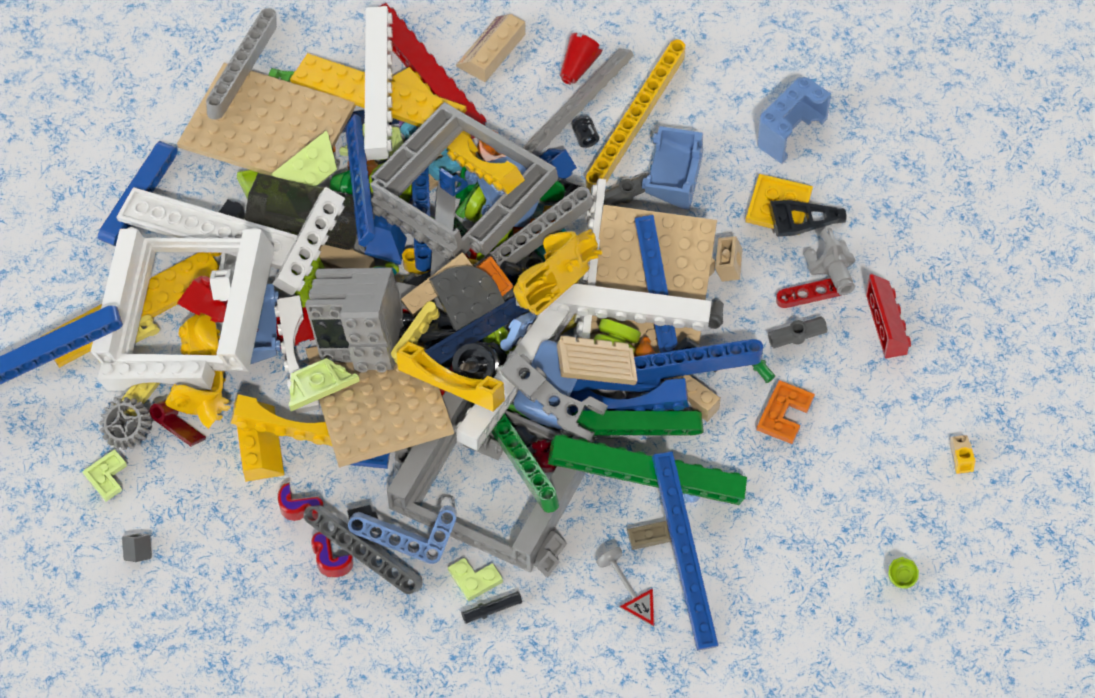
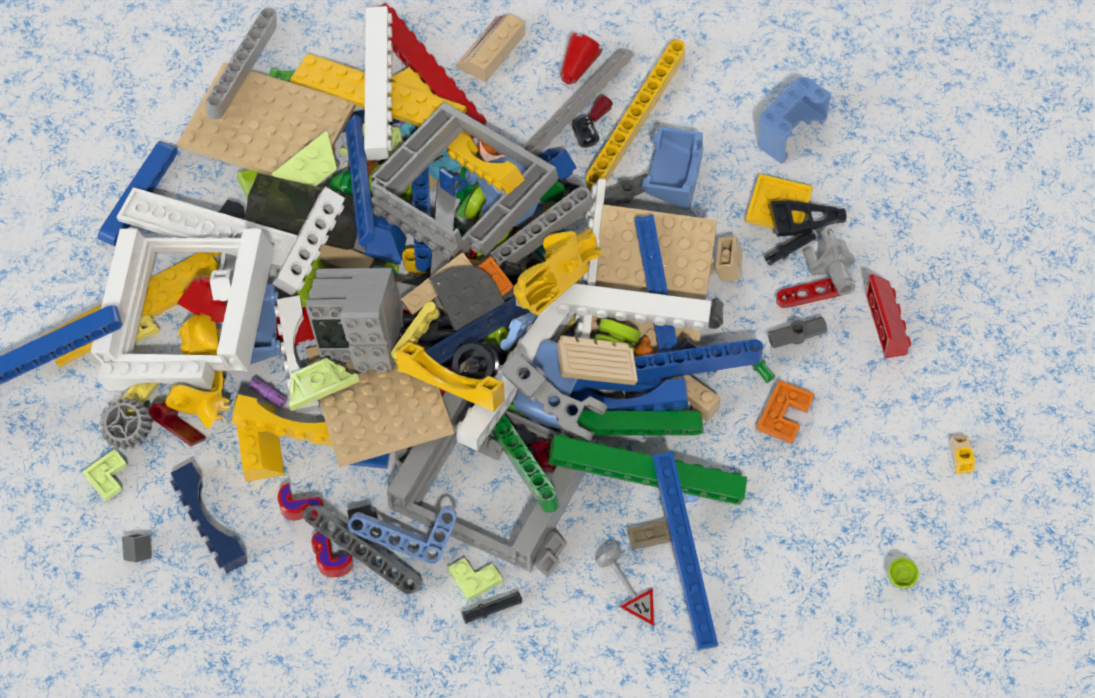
(226, 548): none -> dark blue arch
(268, 392): none -> medium lavender pin
(600, 108): none -> dark red cone
(784, 250): none -> black pin

